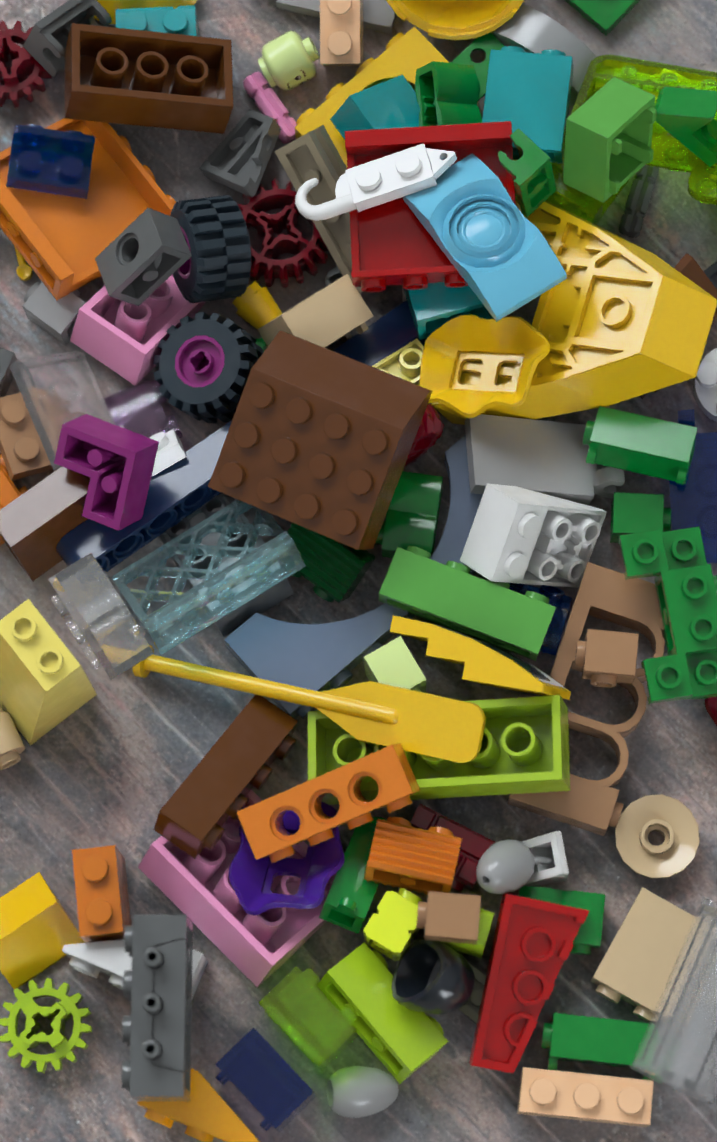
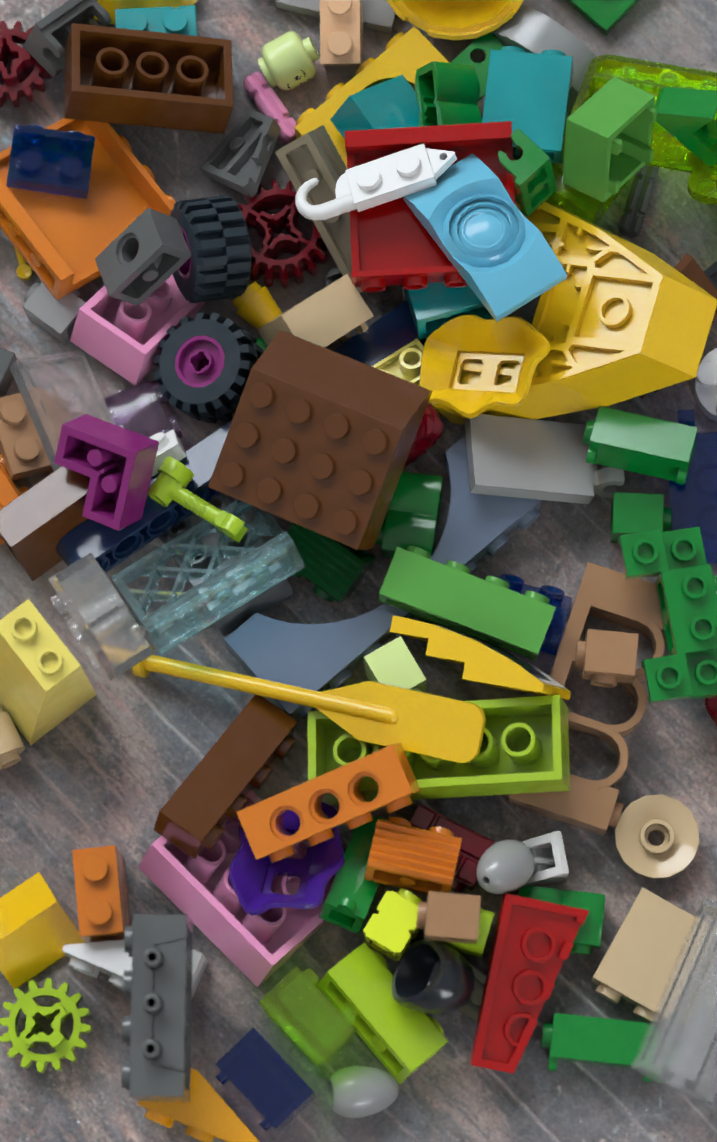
(172, 485): none -> lime brick
(531, 537): white slope -> none
(585, 1097): light nougat brick -> none

